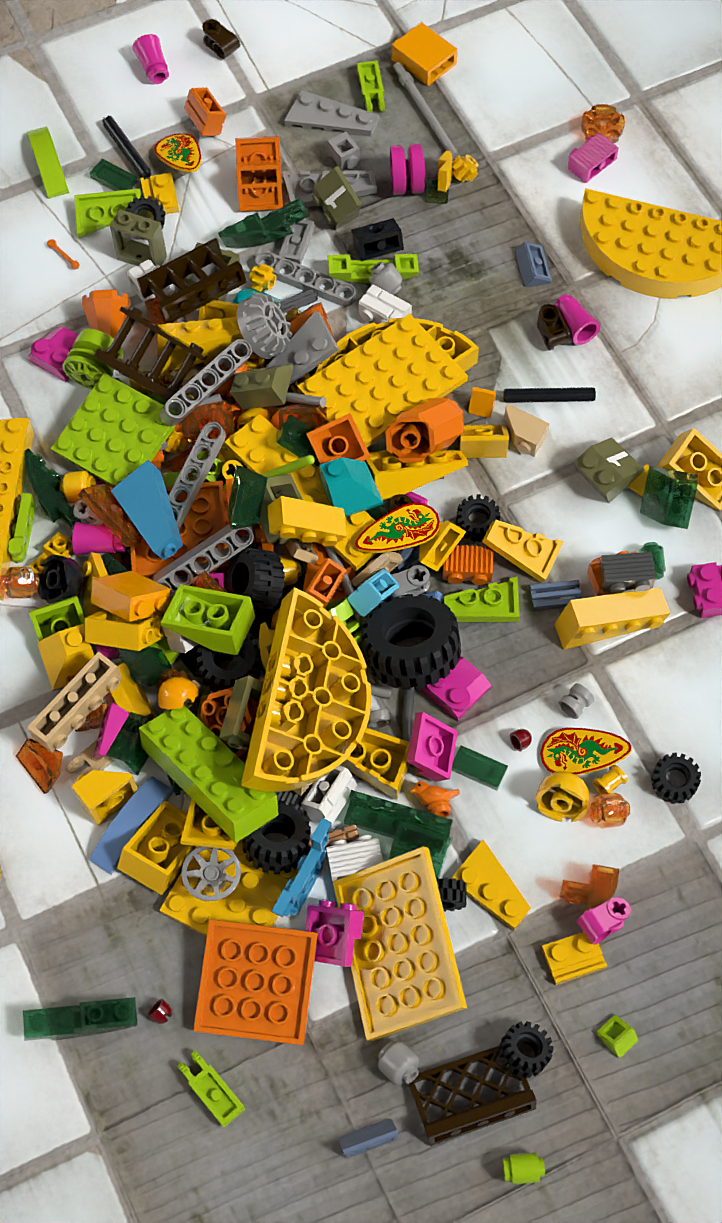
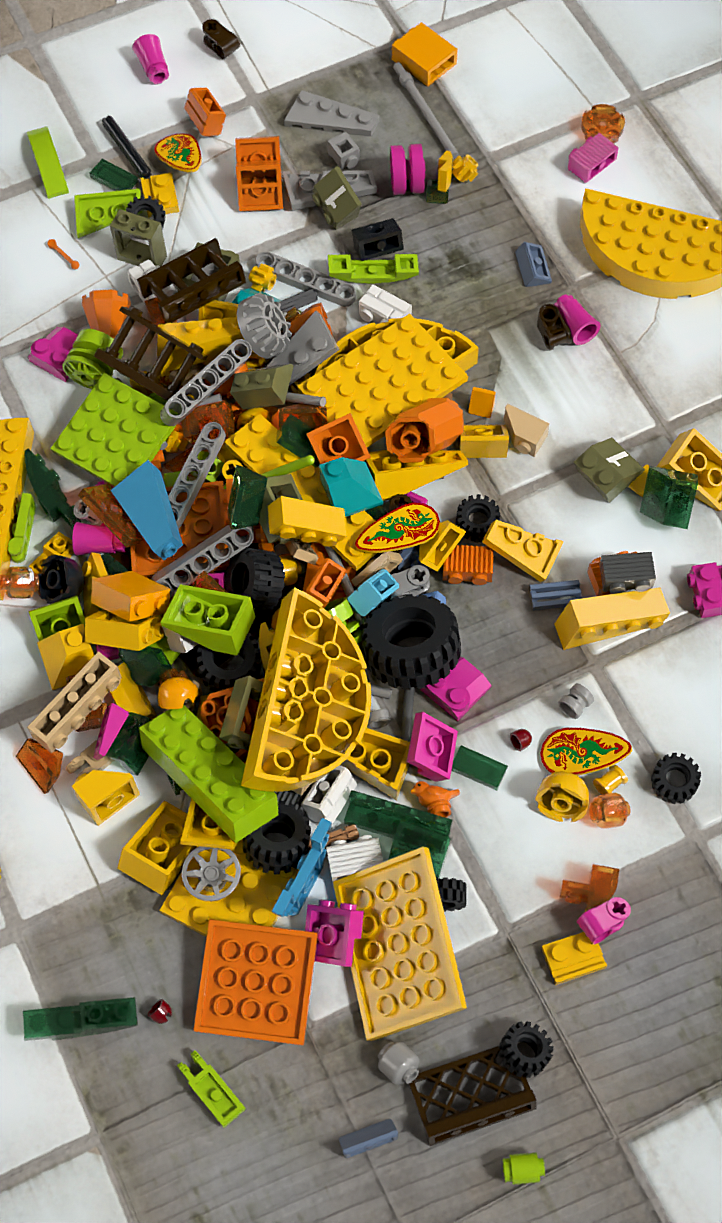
(74, 482): yellow head -> none
(128, 822): medium blue slope -> none
(259, 231): clear green slope -> none
(297, 243): light grey plate -> none
(371, 84): lime hinge -> none
(386, 277): light grey head -> none
(487, 604): lime wing -> none
(492, 886): yellow wing -> none
(549, 394): black axle -> none
(617, 1035): lime slope -> none
(658, 557): clear green brick -> none

